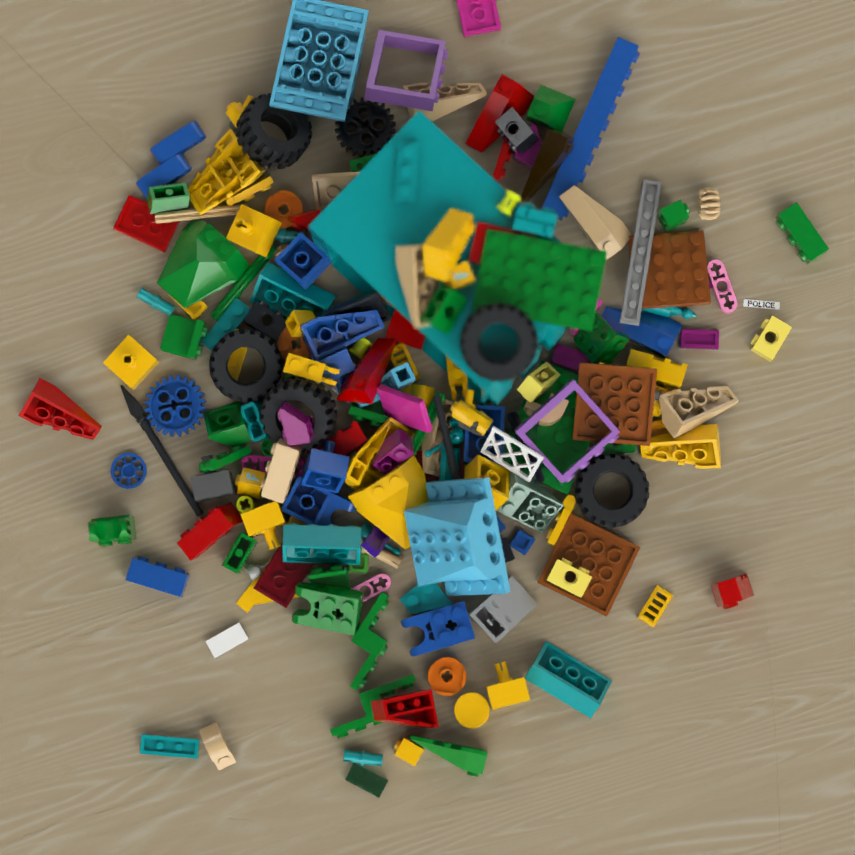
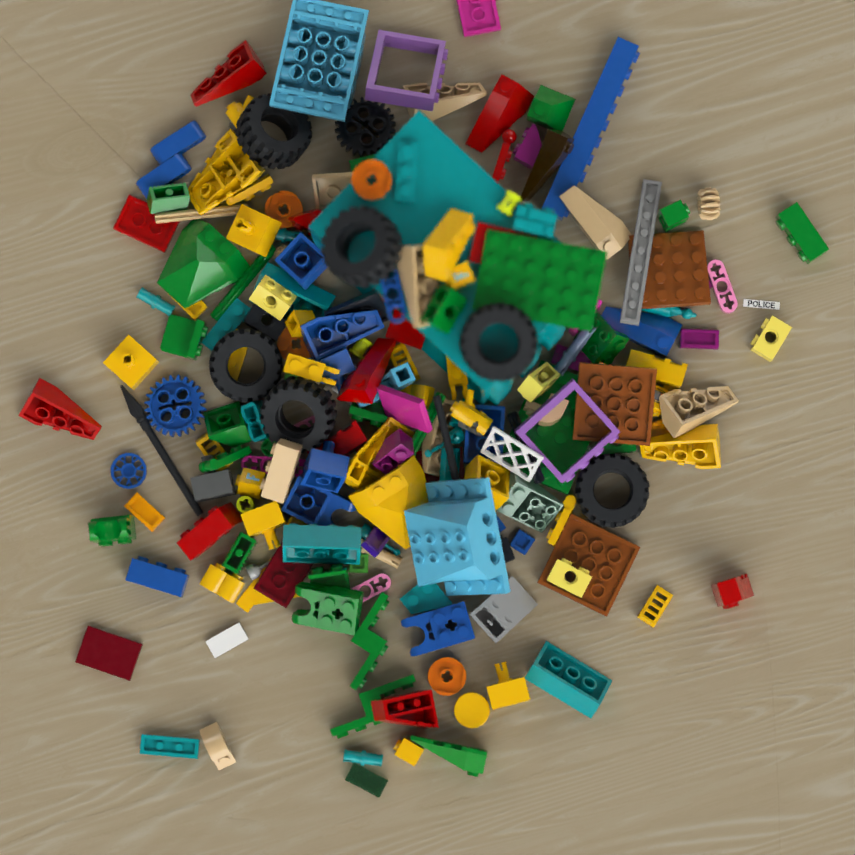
(109, 653): none -> dark red tile
(144, 512): none -> light orange tile
(202, 439): none -> yellow slope
(222, 583): none -> yellow brick
(236, 73): none -> red wedge
(272, 297): none -> light yellow brick
(295, 424): magenta slope -> none
(365, 170): none -> orange plate
(380, 260): none -> black tyre
(397, 303): none -> blue beam
(509, 123): black brick -> none
(571, 353): none -> sand blue pin

